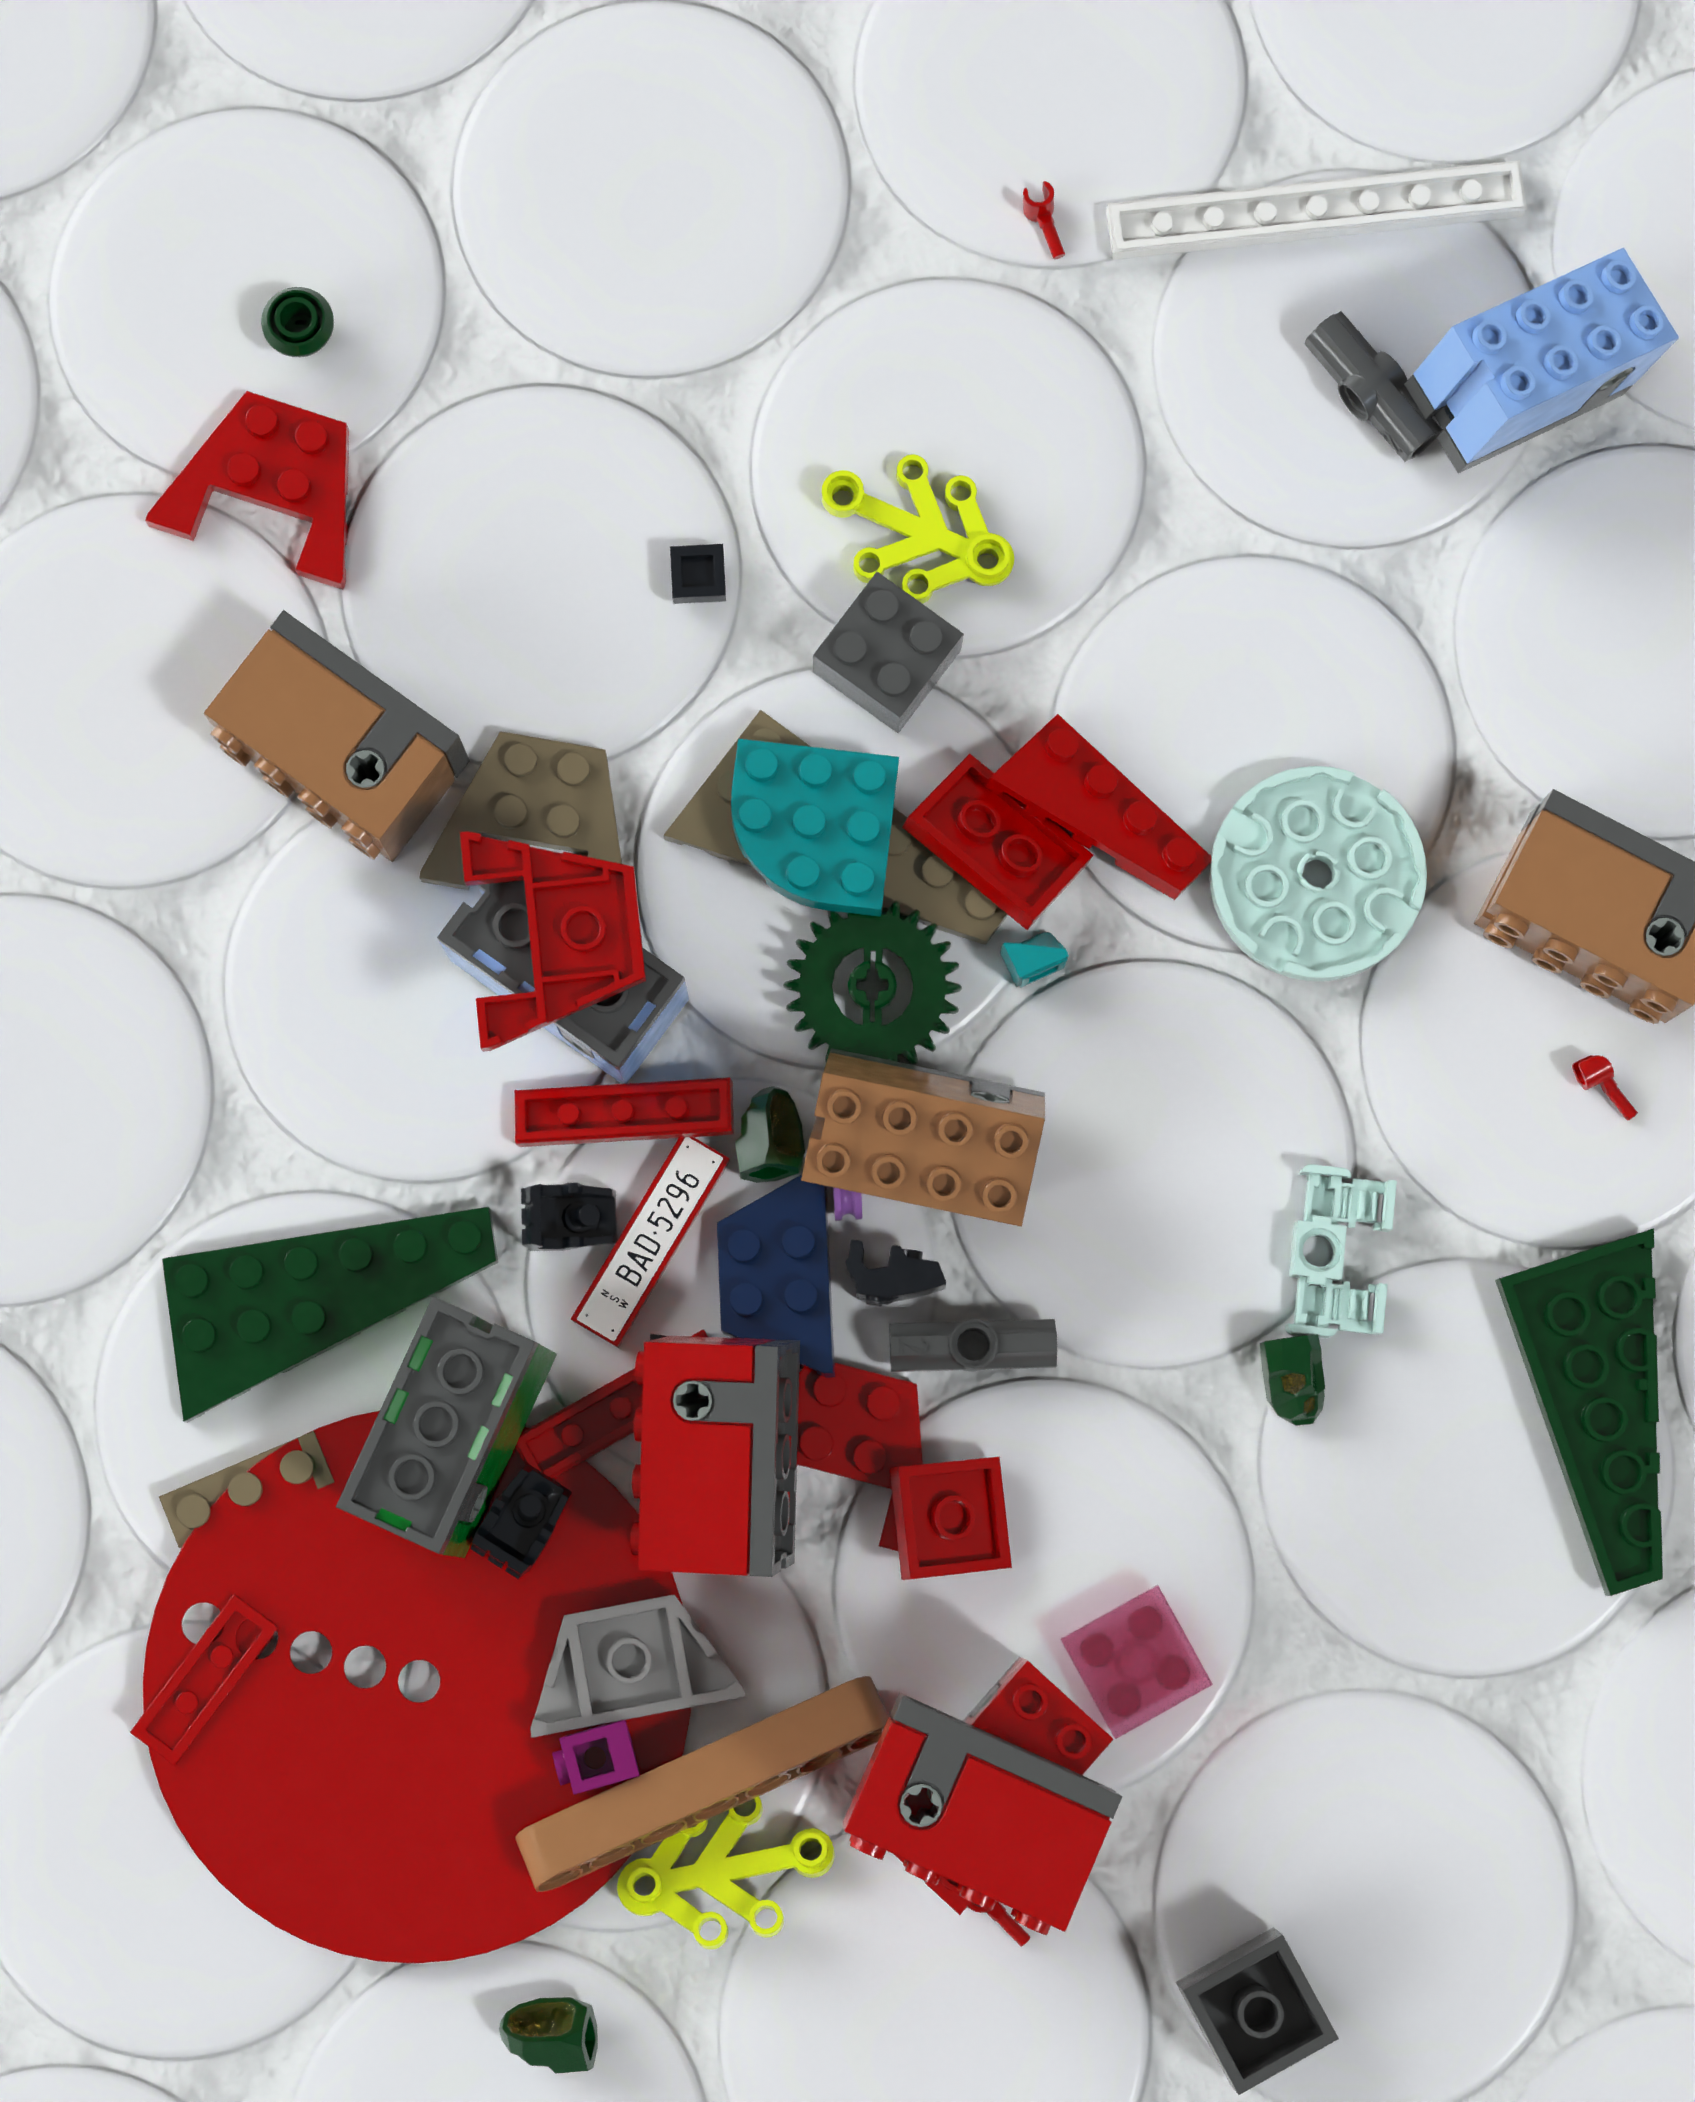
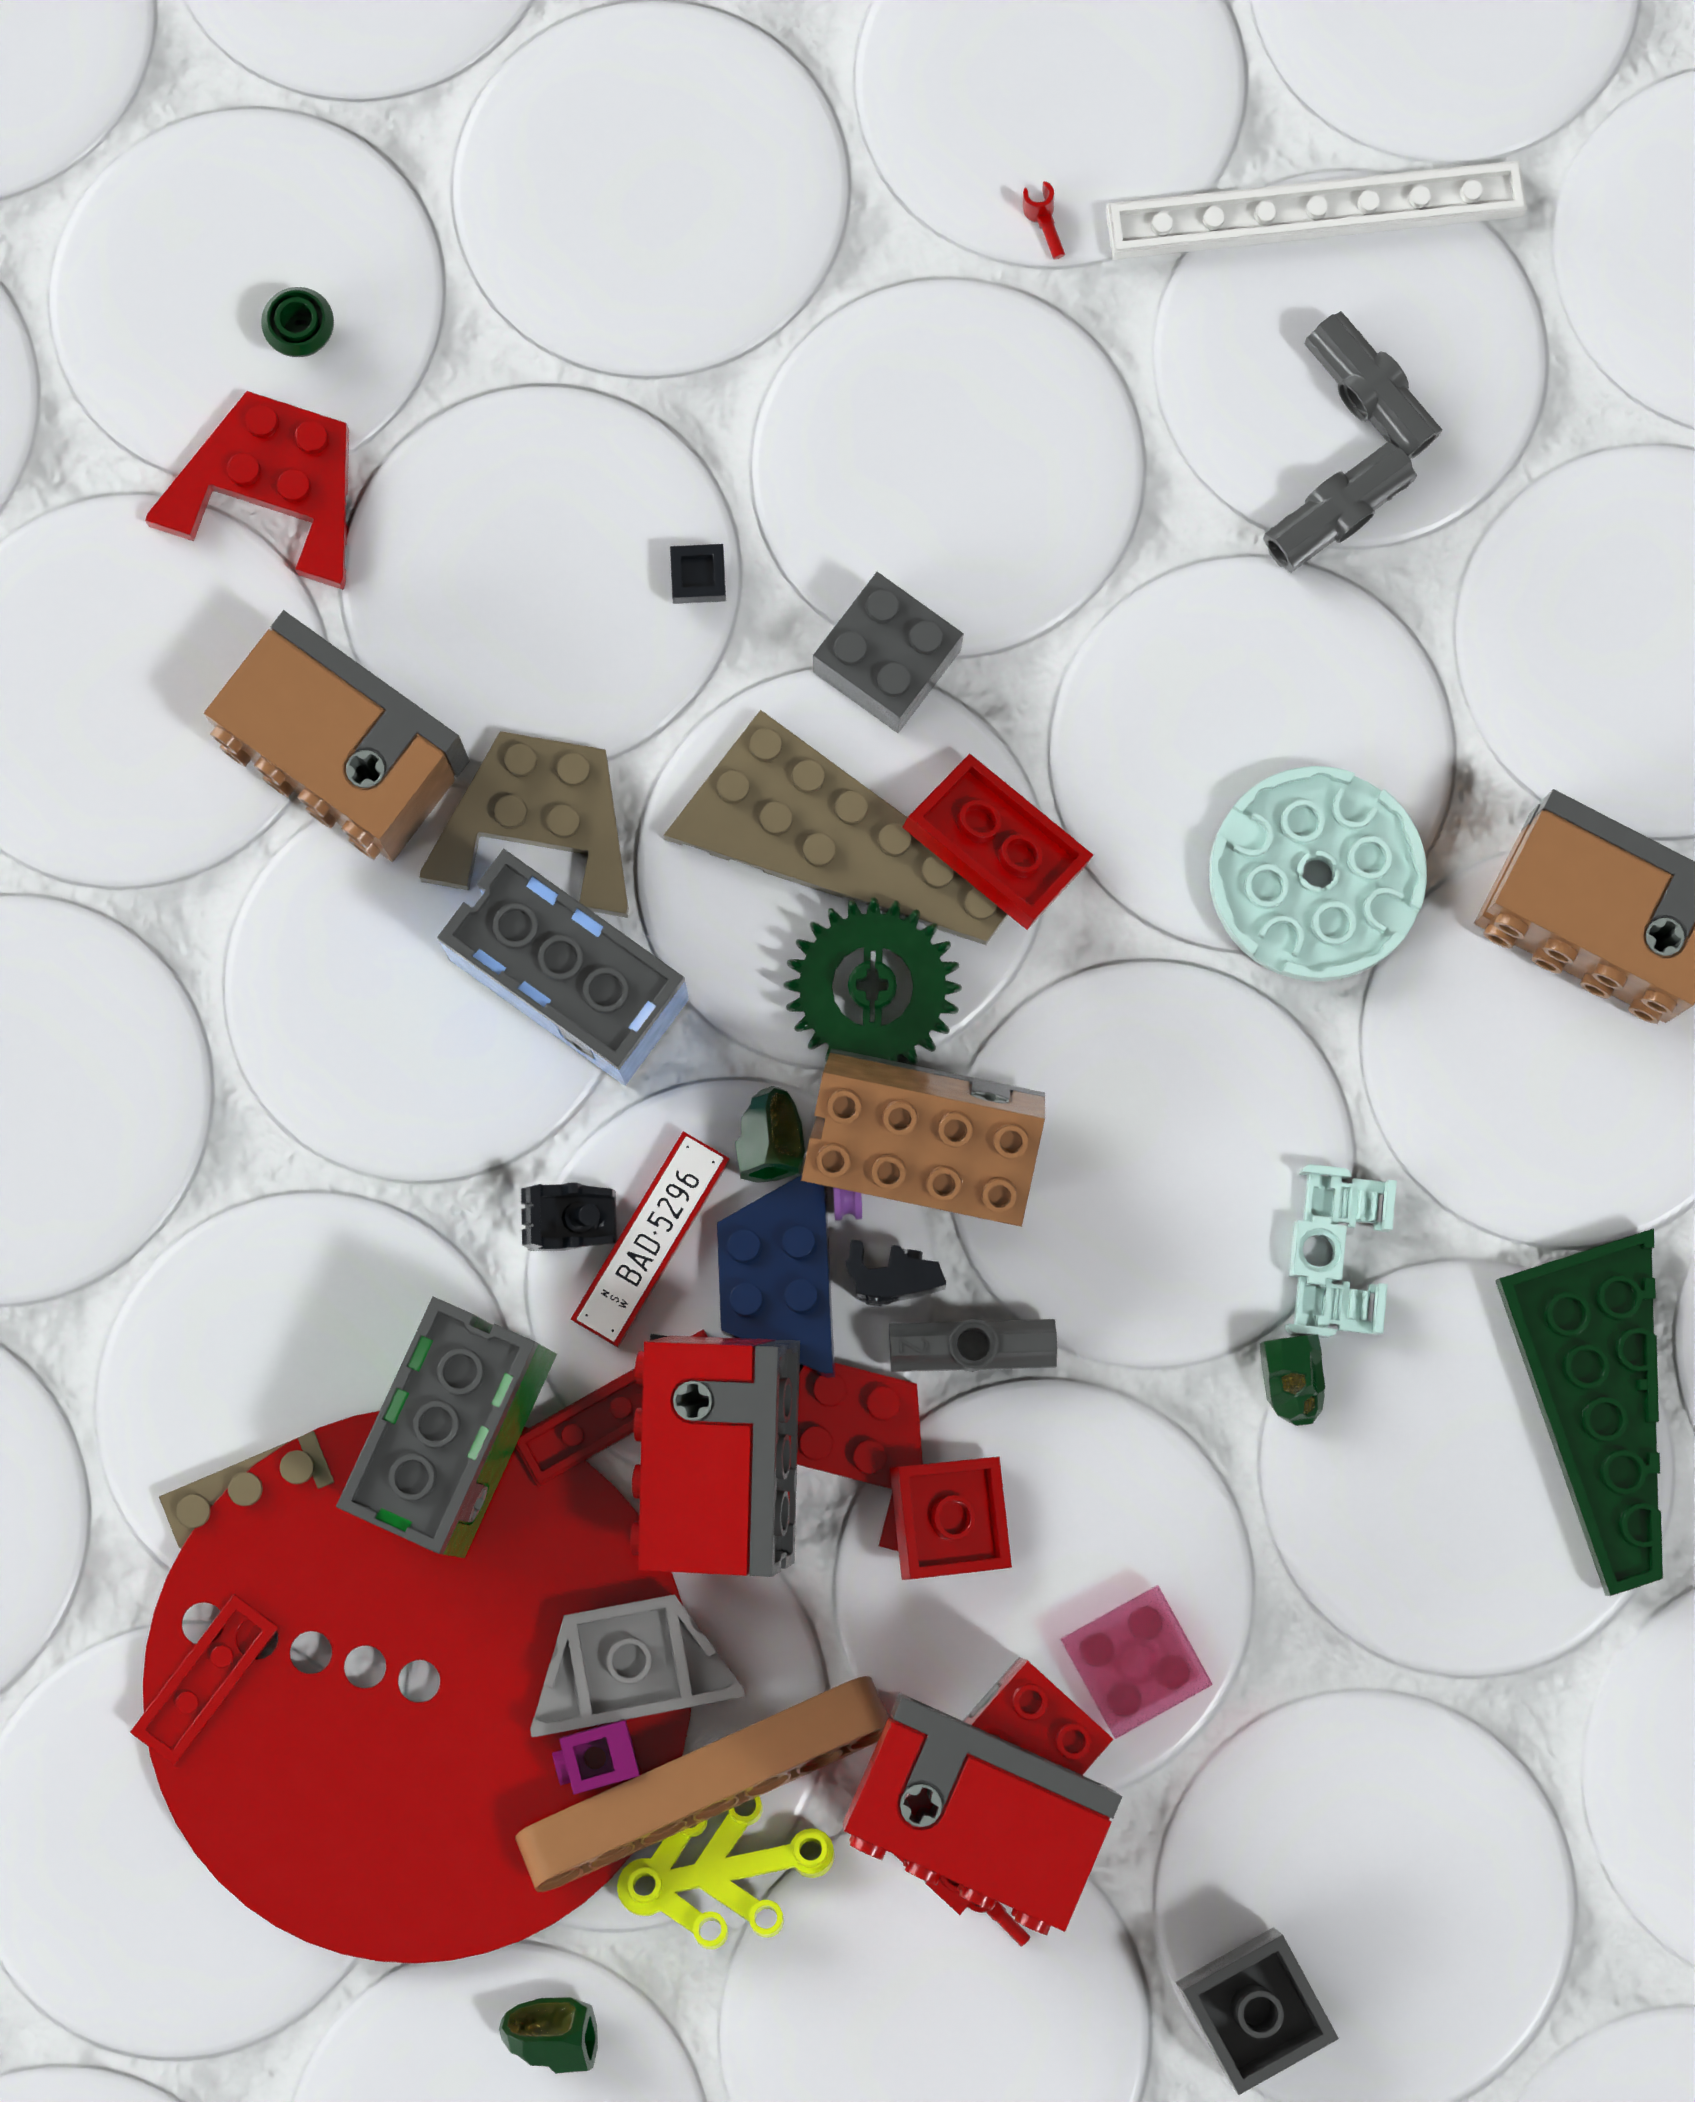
(283, 1301): dark green wing -> none
(521, 1521): black hand -> none
(579, 932): red wing -> none
(624, 1112): red tile -> none
(816, 822): teal plate -> none
(925, 533): neon yellow plant -> none
(1034, 958): teal slope -> none
(1083, 792): red wing -> none
(1339, 507): none -> dark grey piece
(1541, 359): light blue piece -> none
(1598, 1070): red hand -> none

